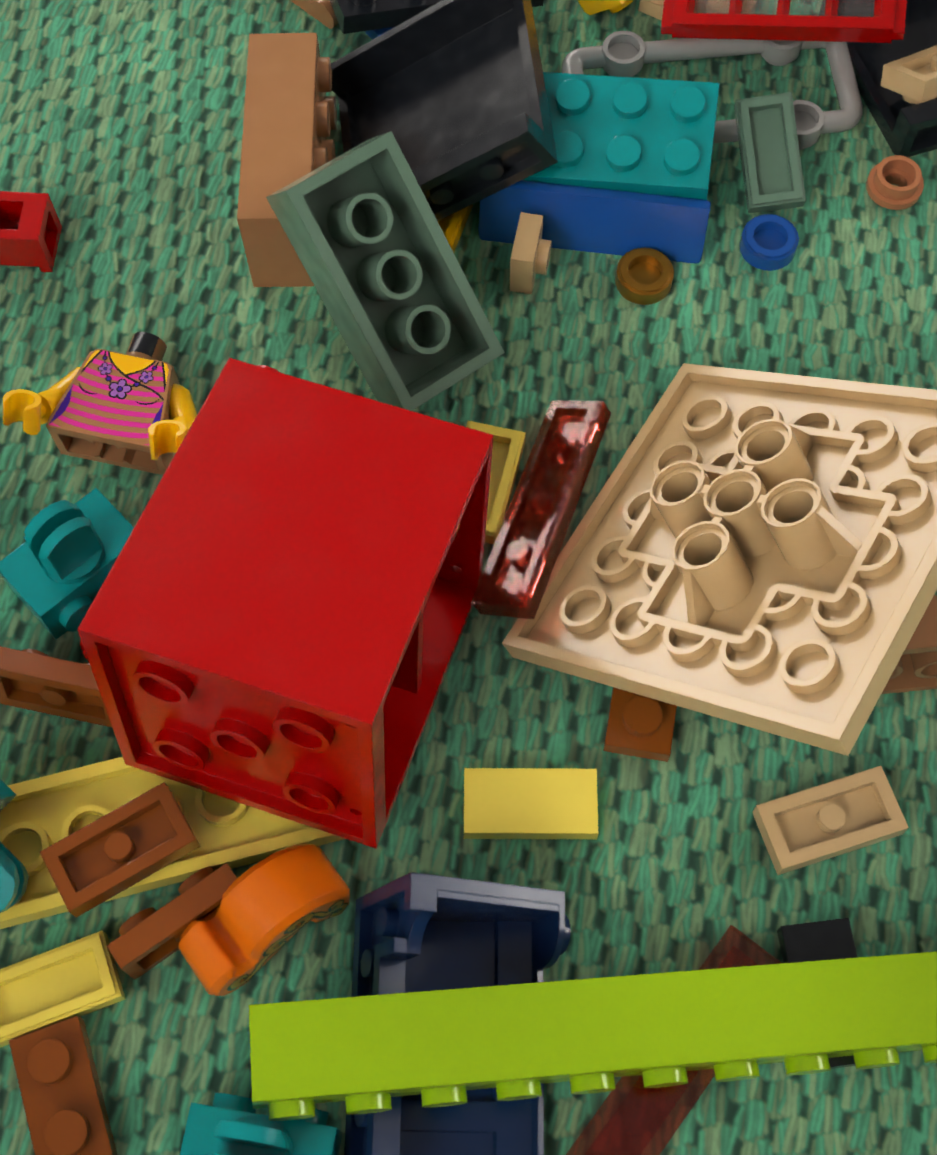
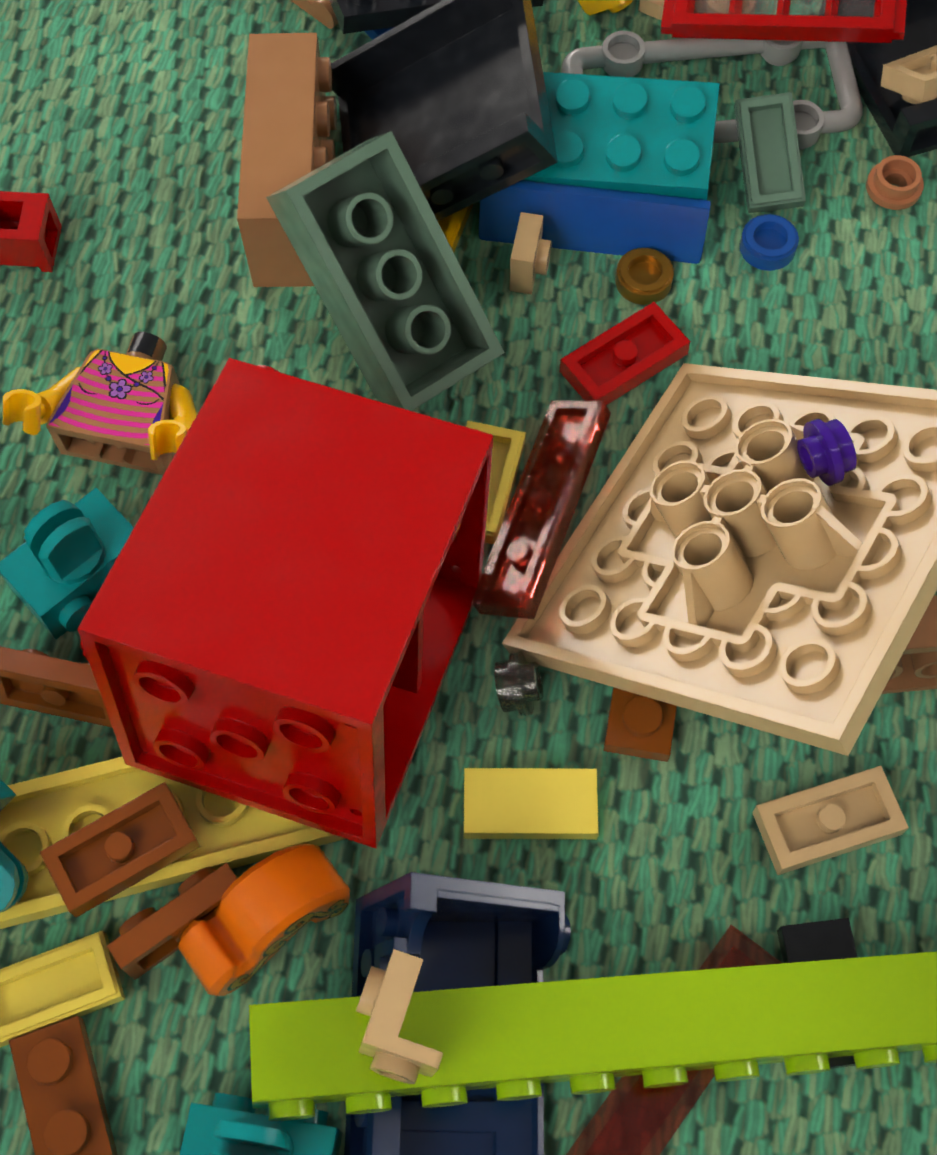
(386, 1002): none -> tan bracket
(518, 684): none -> clear smoke plate
(625, 355): none -> red plate
(826, 451): none -> dark purple plate

